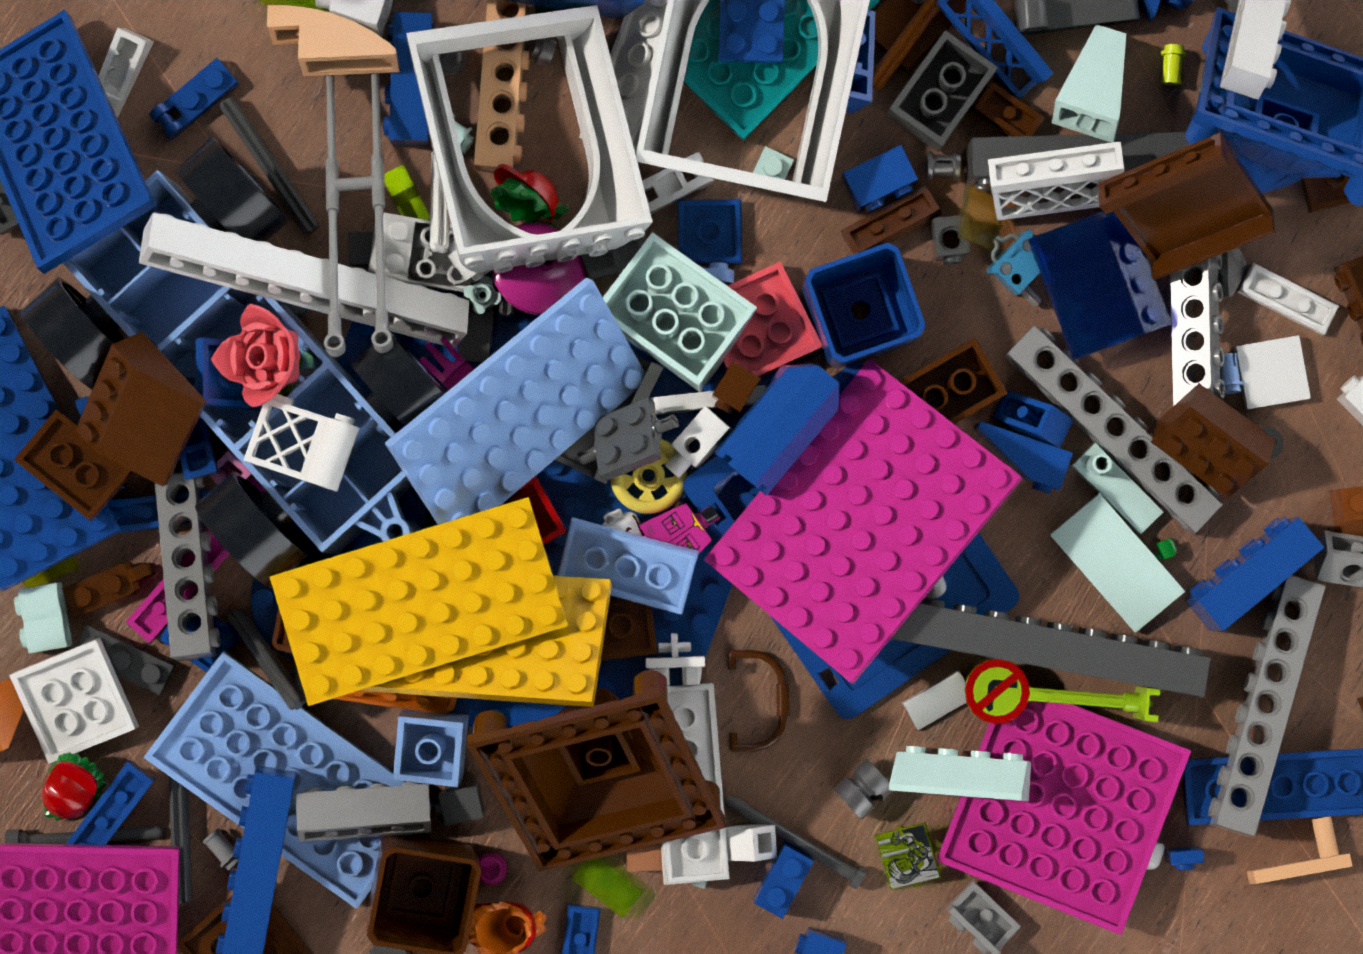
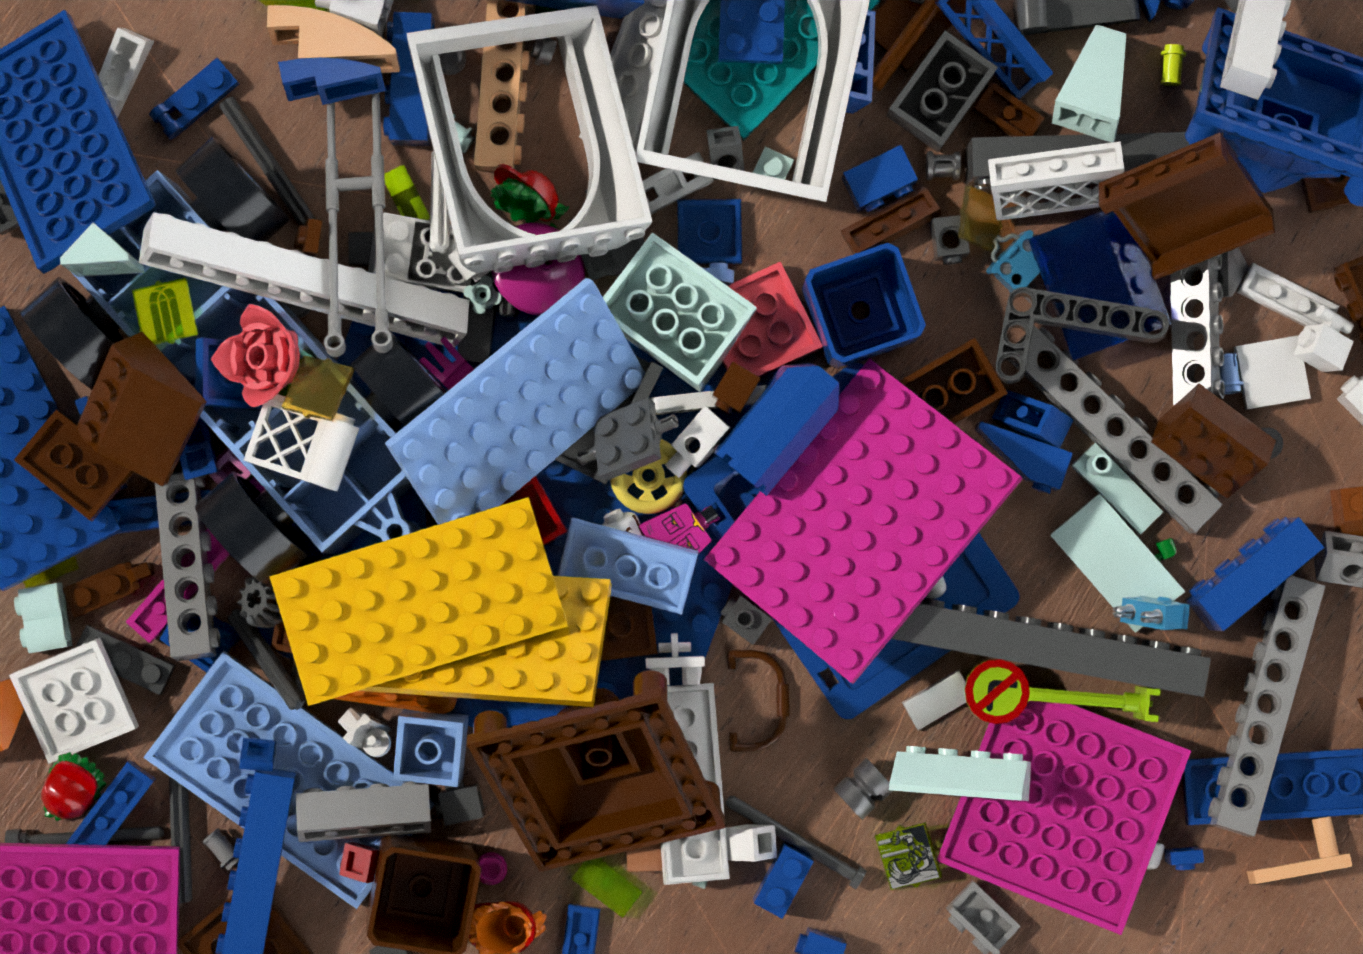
(97, 255): none -> light aqua slope
(165, 311): none -> clear neon green piece
(257, 754): none -> blue tile
(259, 604): none -> dark grey gear
(308, 237): none -> reddish brown plate
(318, 388): none -> clear yellow piece
(330, 78): none -> blue slope
(359, 862): none -> red plate
(366, 733): none -> white hips
(725, 142): none -> dark grey brick
(745, 619): none -> dark grey brick
(1068, 320): none -> dark grey beam
(1153, 612): none -> dark azure piece
(1323, 344): none -> white brick

